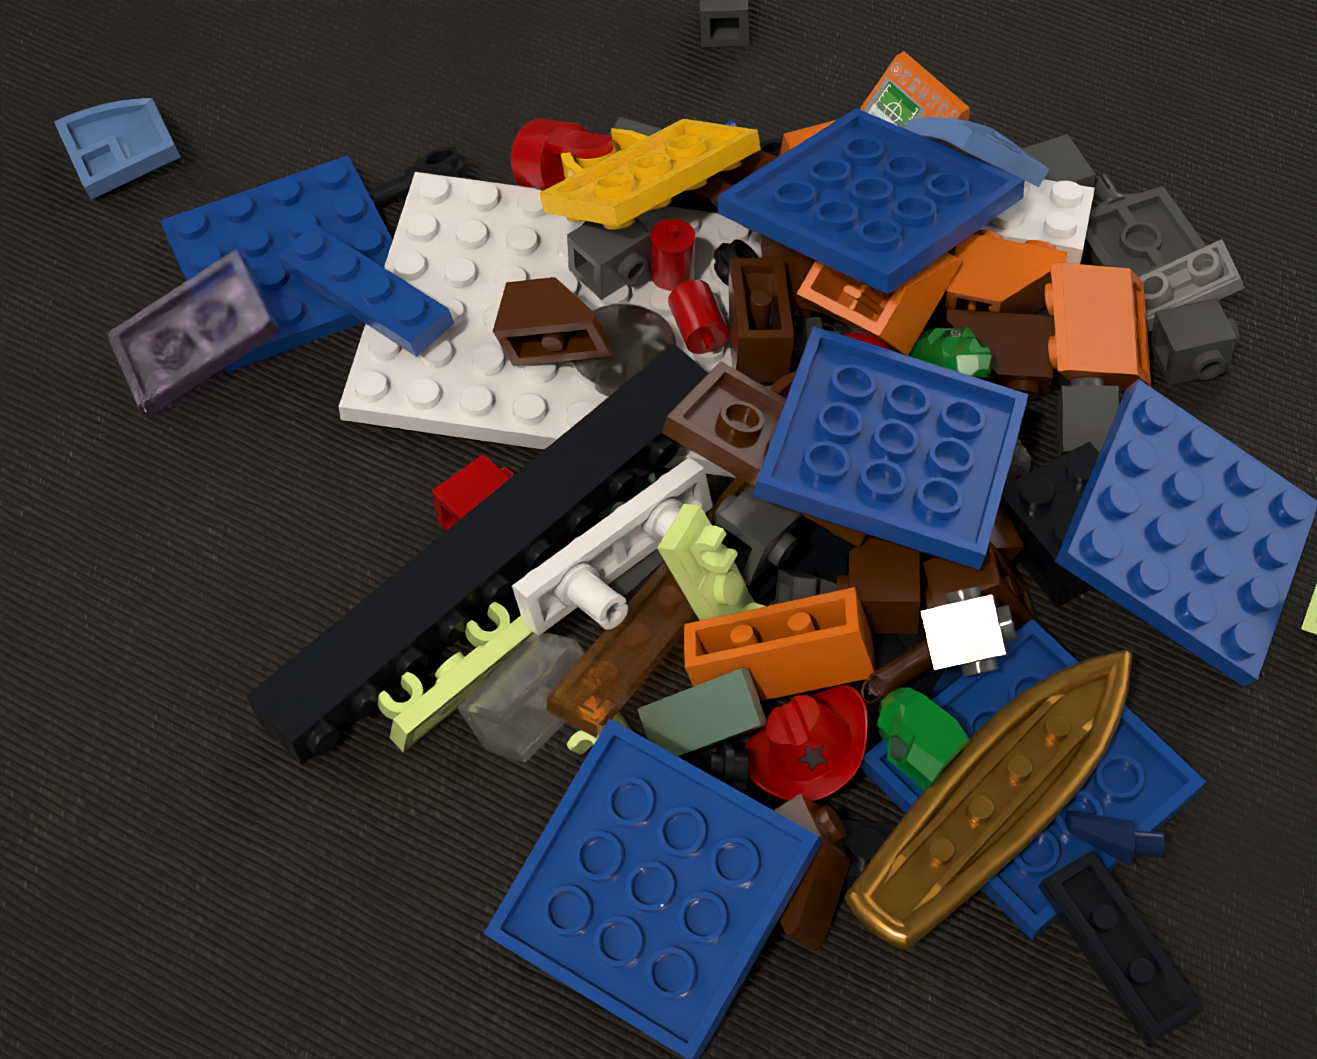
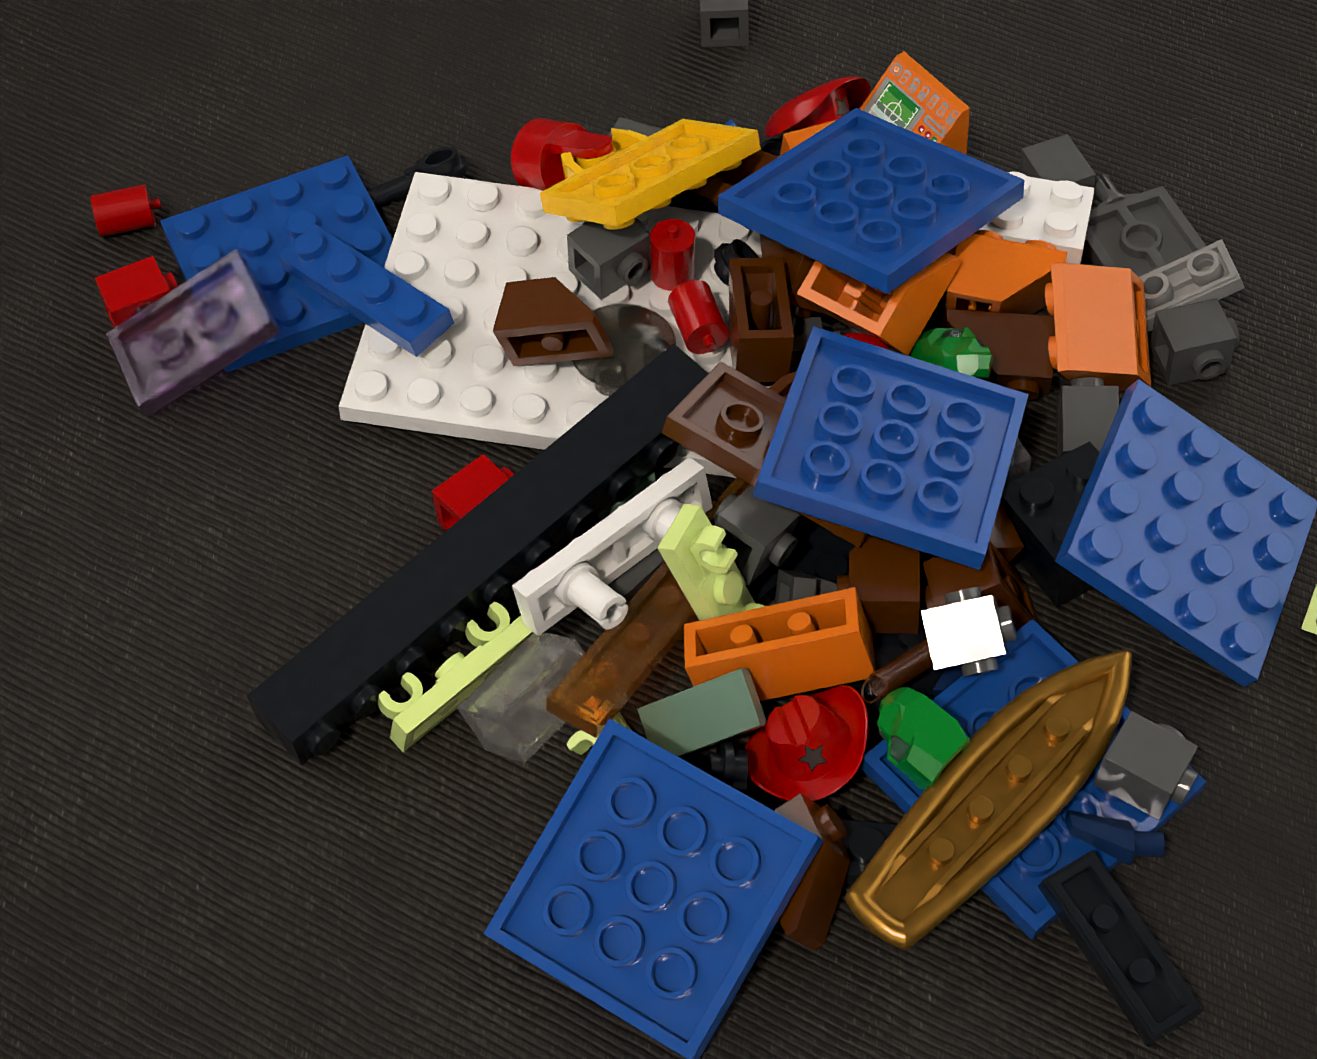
(116, 143): medium blue plate -> none
(124, 210): none -> red piece
(133, 288): none -> red brick
(819, 105): none -> red hat
(981, 143): medium blue plate -> none
(1148, 766): none -> dark grey brick

